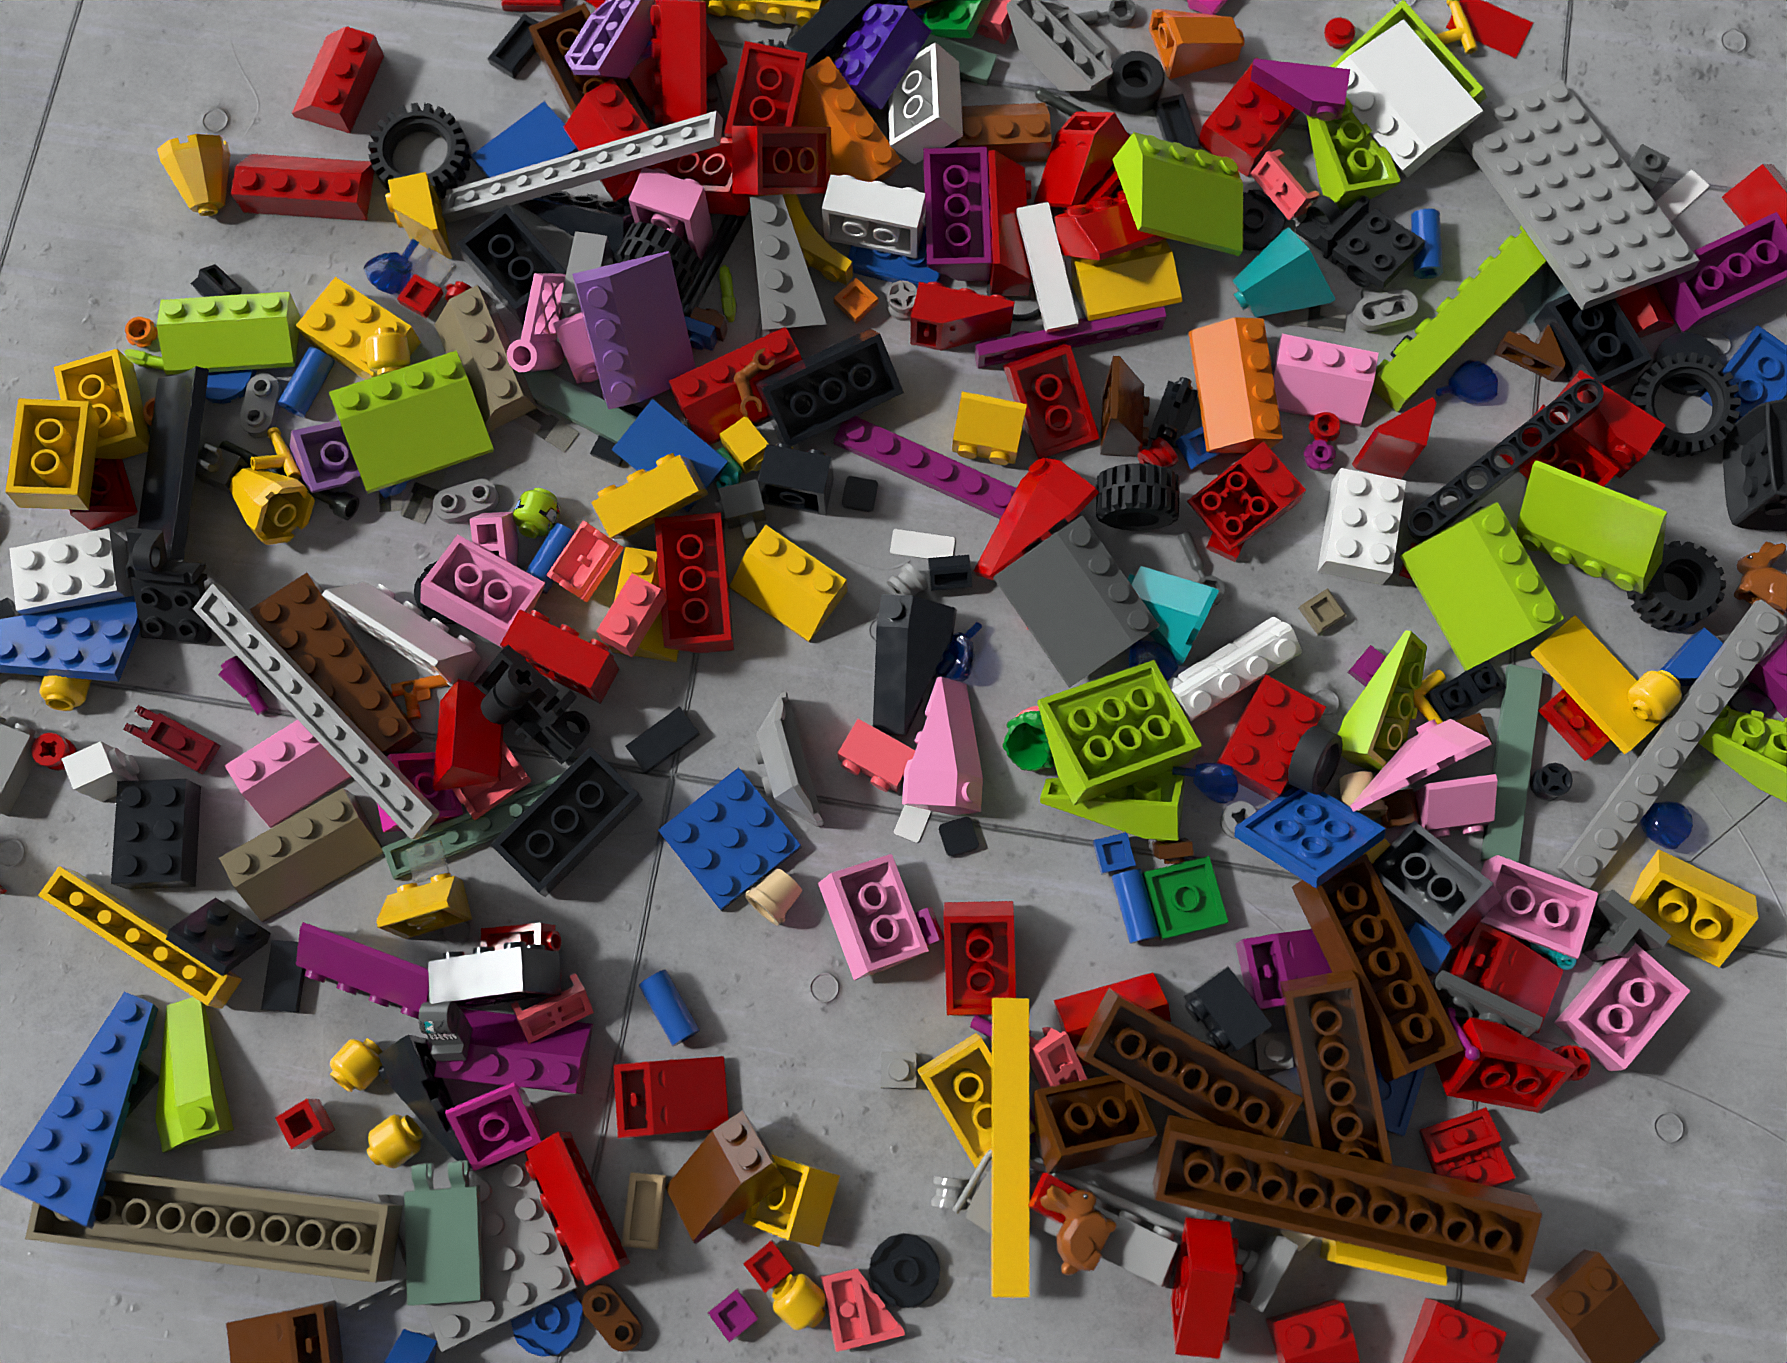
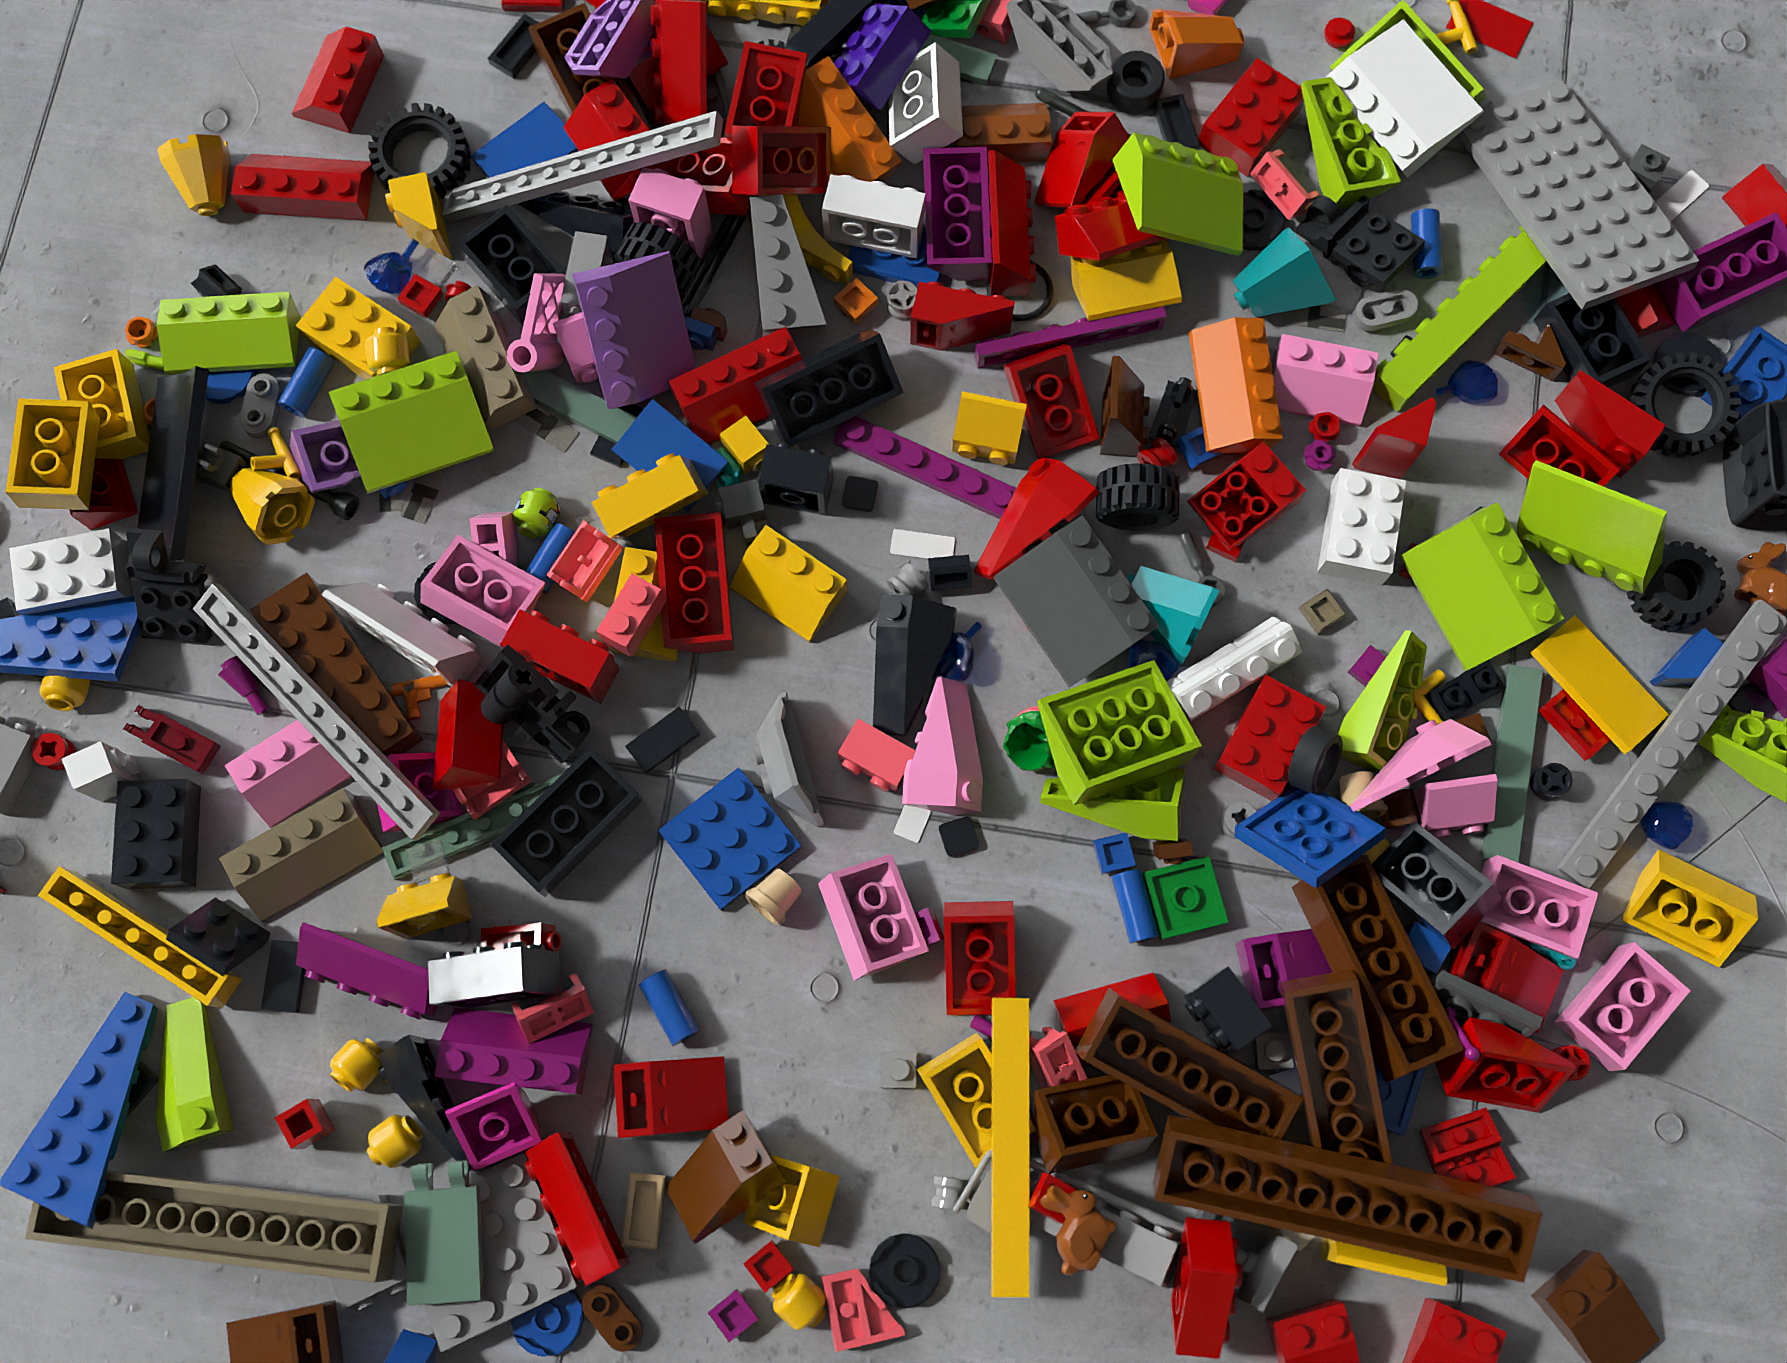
(446, 1029): dark grey leg -> none
(465, 502): light grey plate -> none
(728, 300): lime piece -> none
(742, 381): dark orange arm -> none
(1047, 267): white tile -> none
(1212, 780): clear blue piece -> none
(1309, 88): magenta slope -> none
(1515, 448): black beam -> none
(1621, 928): dark grey bracket -> none
(1654, 695): yellow head -> none

